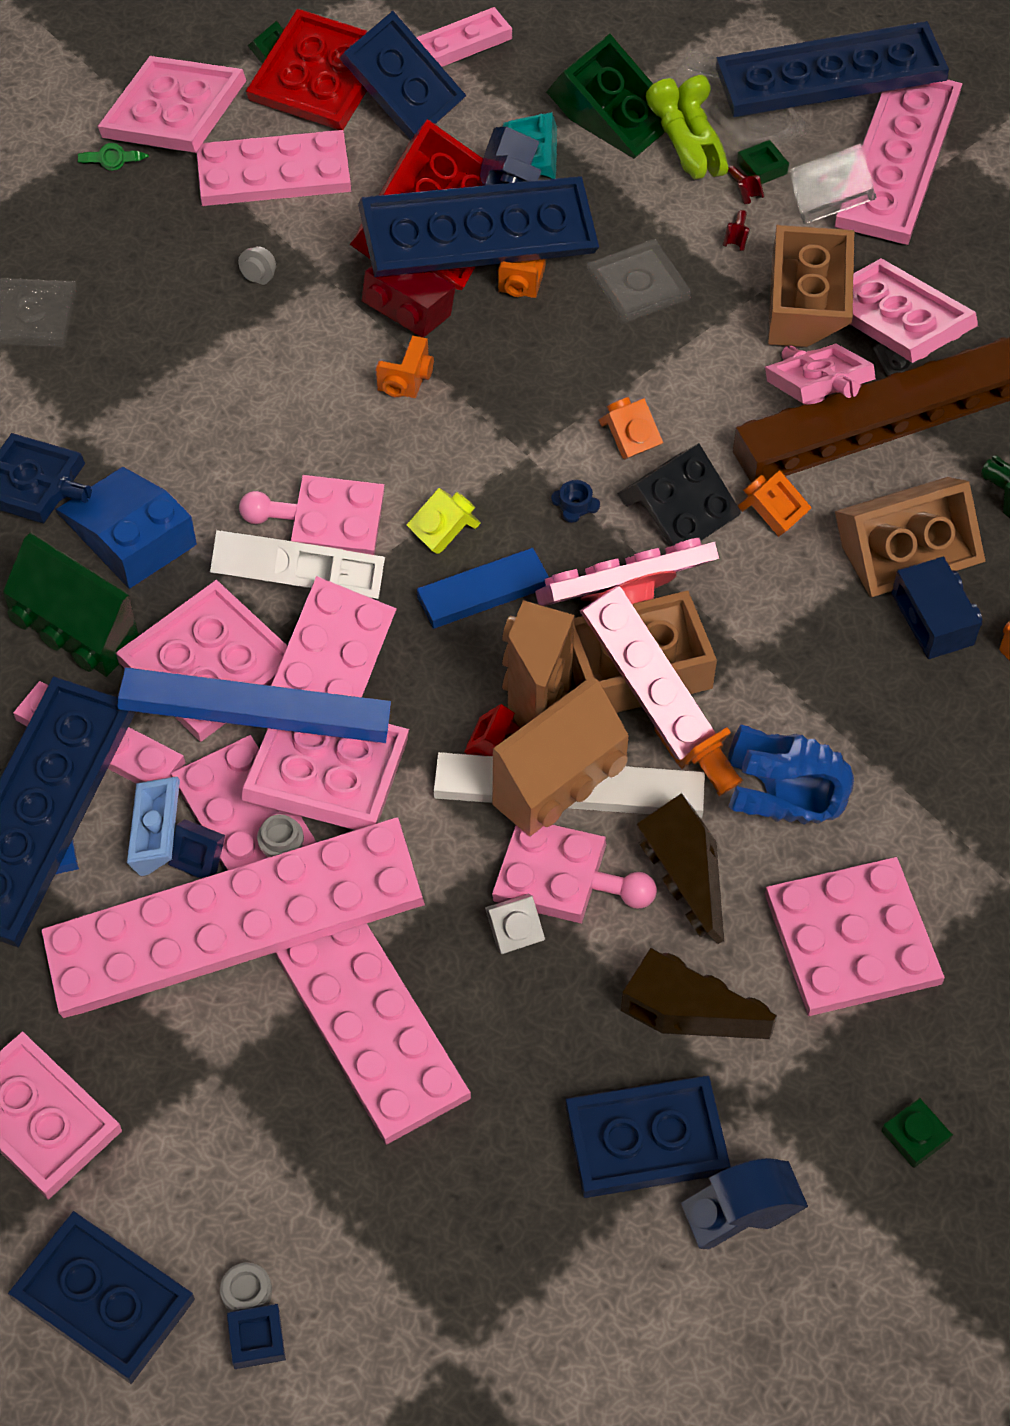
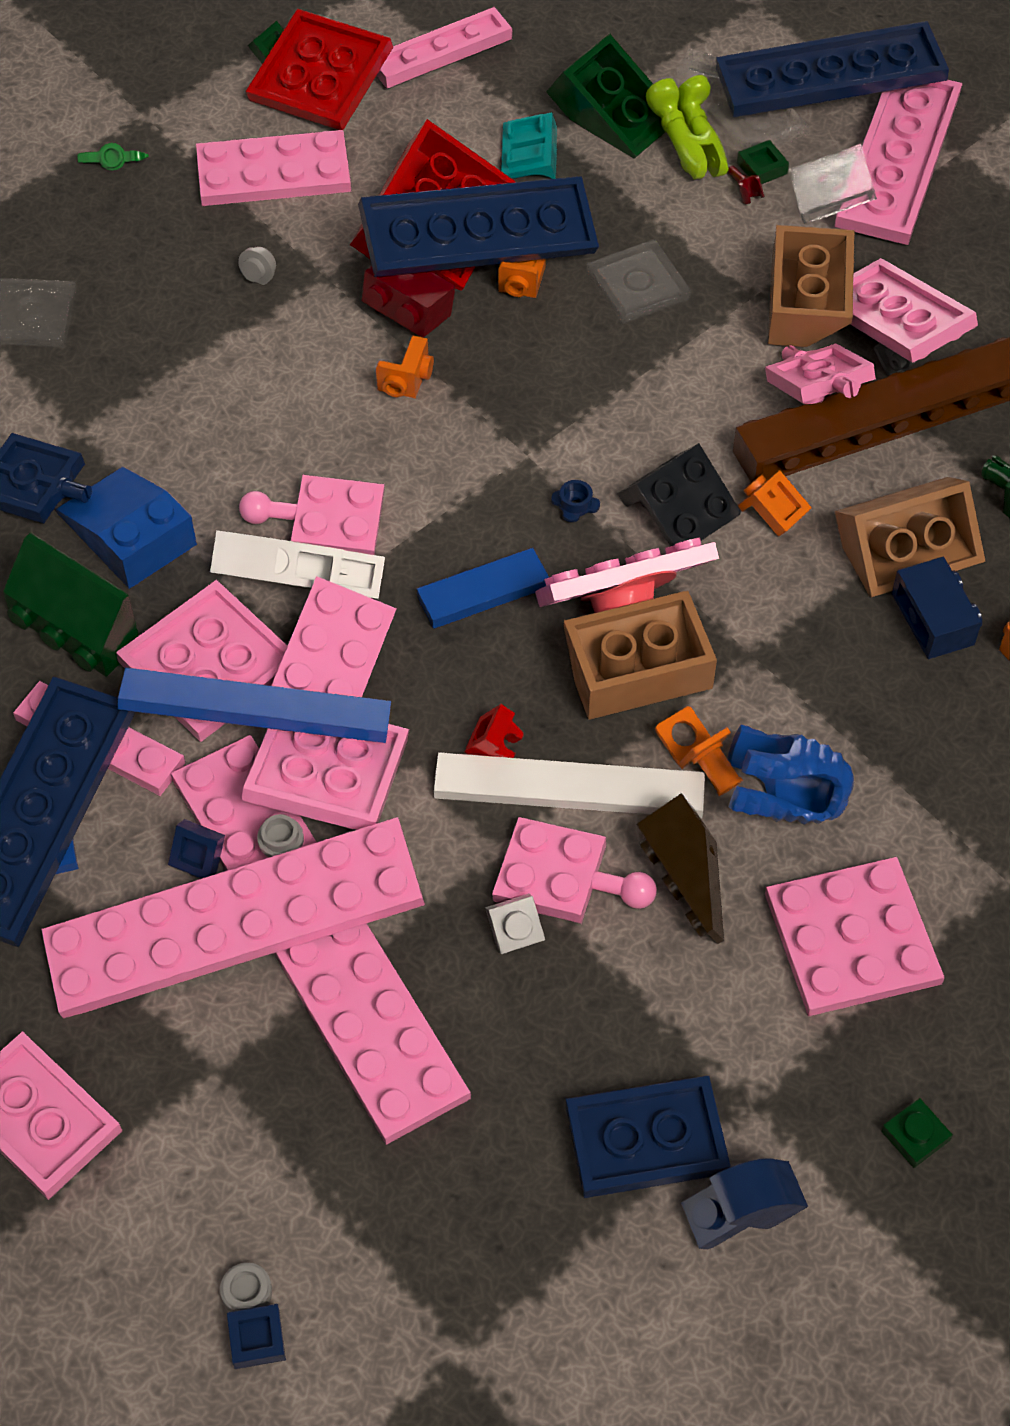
(102, 1297): dark blue plate -> none
(153, 824): light blue slope -> none
(172, 104): bright pink plate -> none
(402, 75): dark blue plate -> none
(442, 519): neon yellow bracket -> none
(509, 158): dark blue brick -> none
(537, 659): medium nougat slope -> none
(558, 758): medium nougat slope -> none
(632, 427): orange bracket -> none
(647, 672): plate -> none
(686, 1003): dark brown slope -> none
(737, 232): dark red hand -> none

